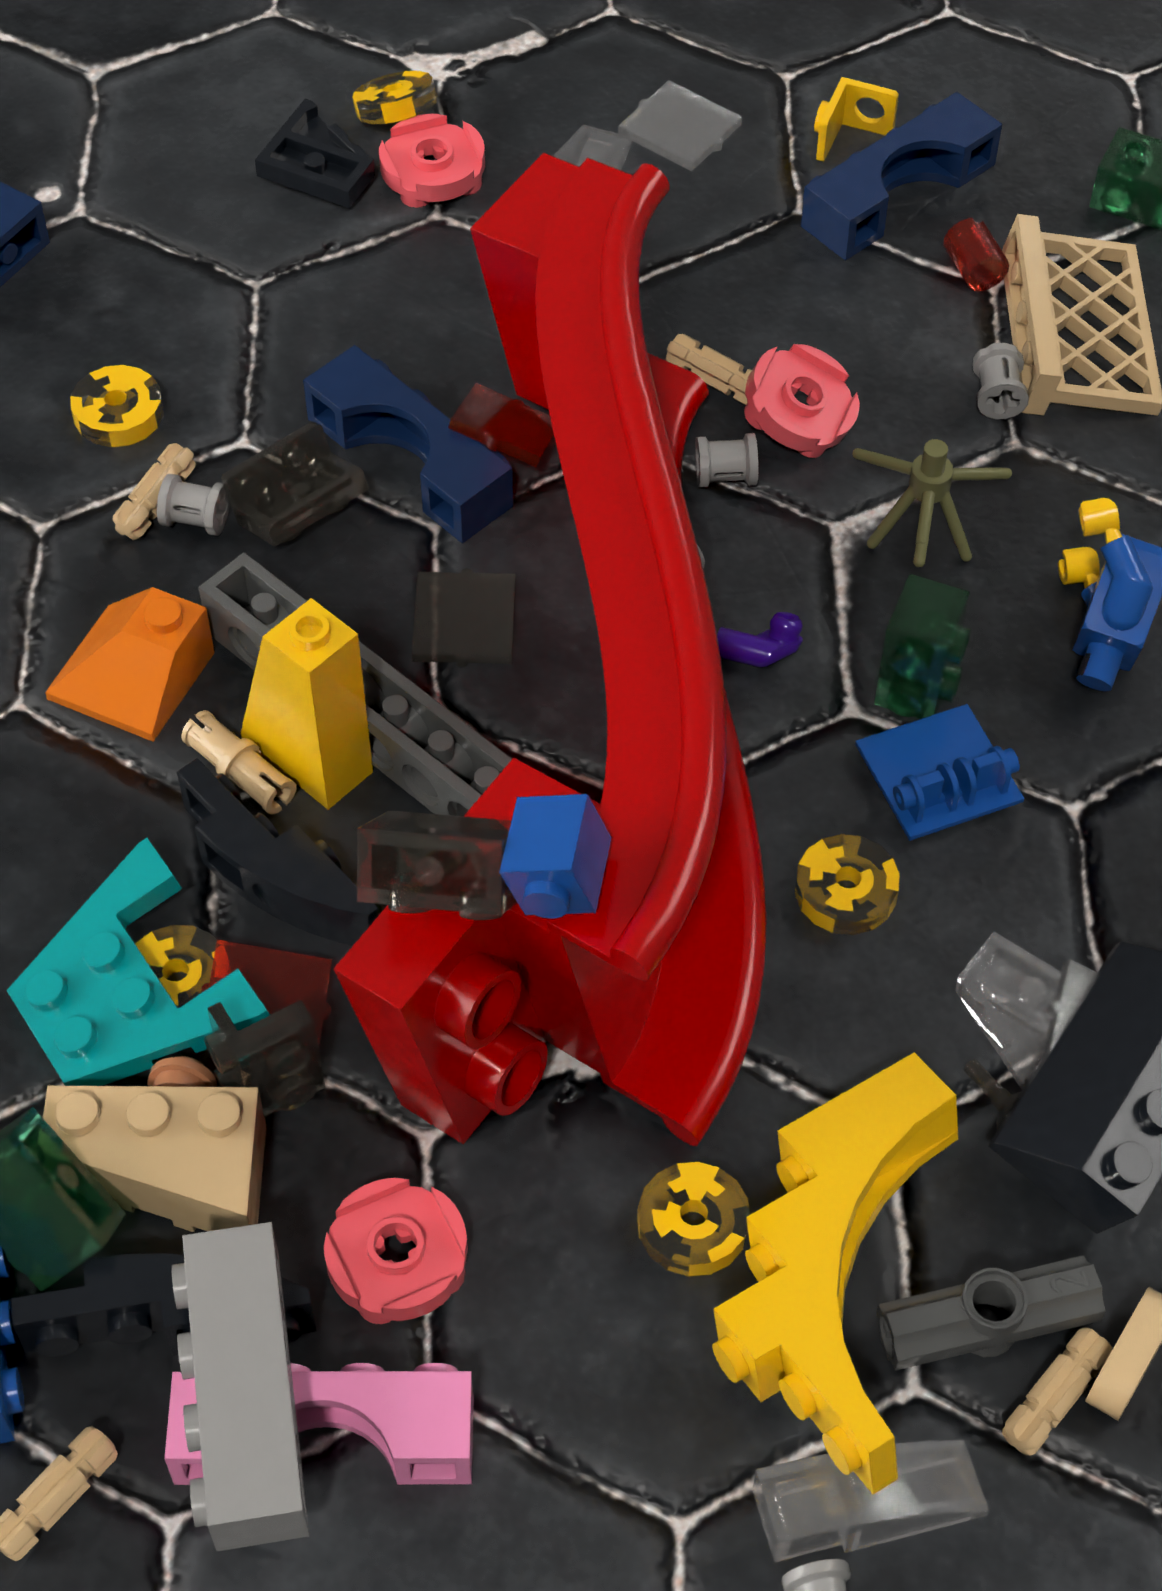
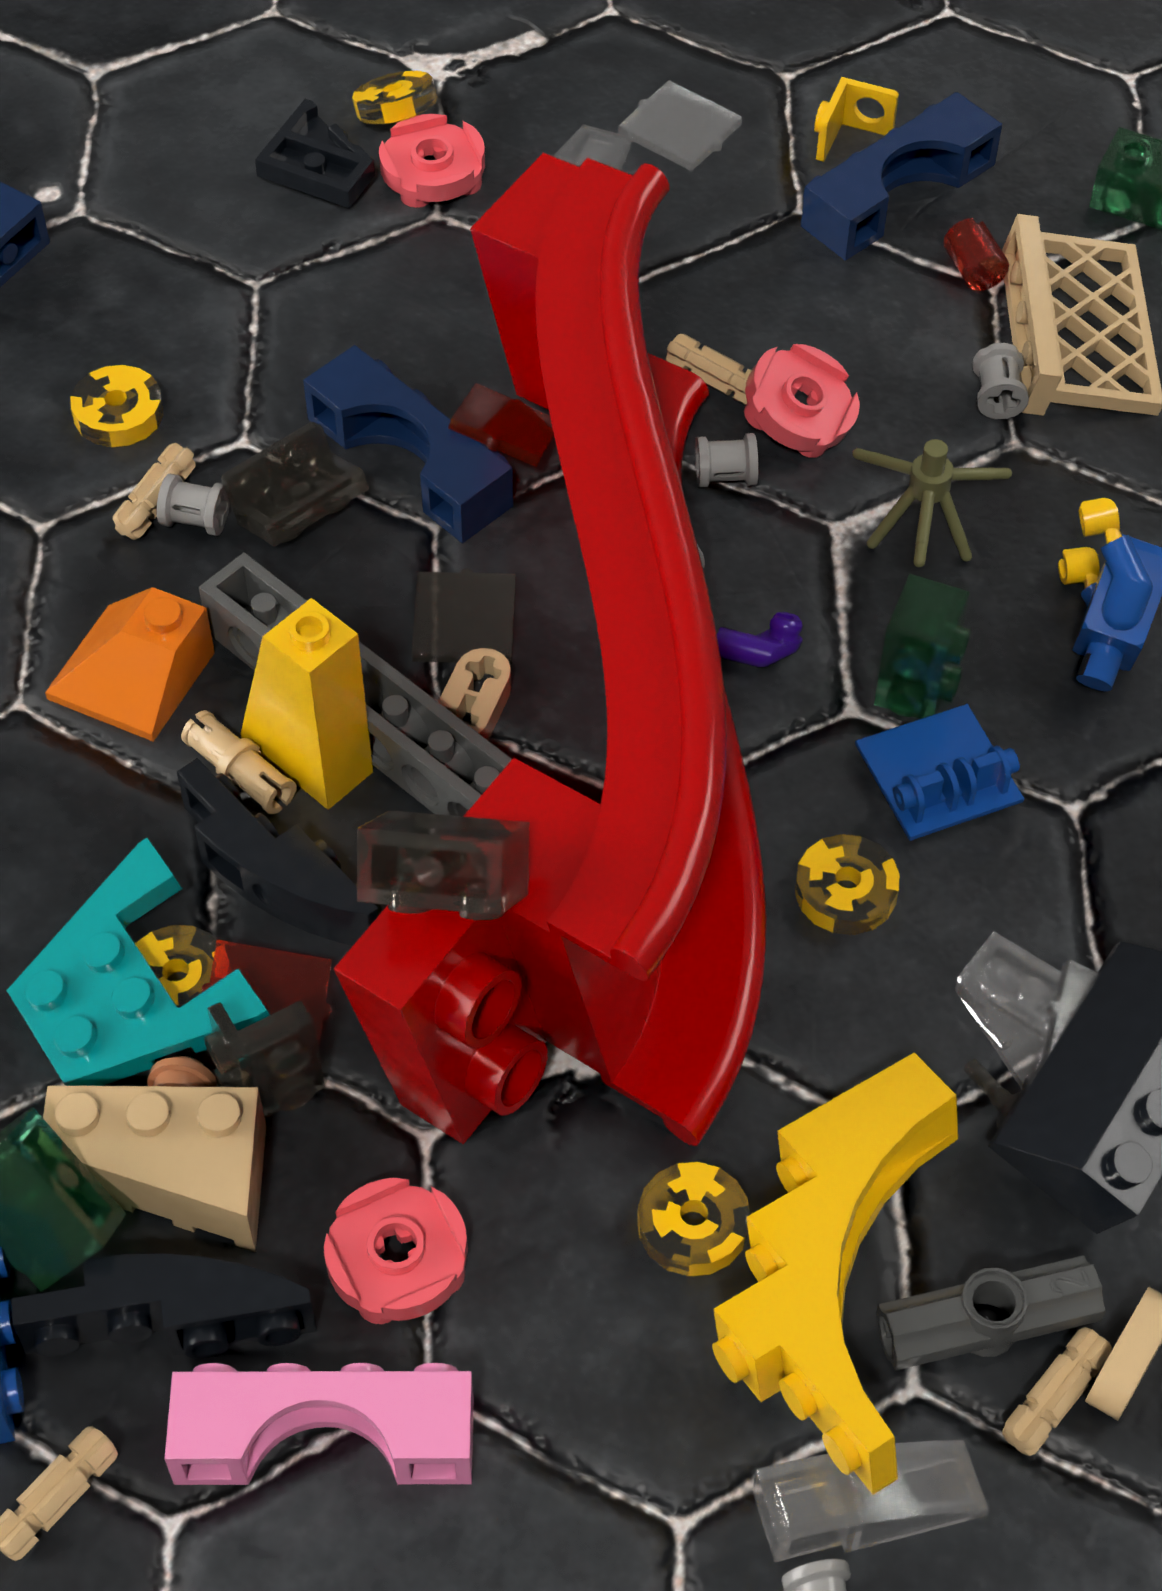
(242, 1387): light grey brick -> none
(490, 700): none -> tan beam
(555, 855): blue brick -> none

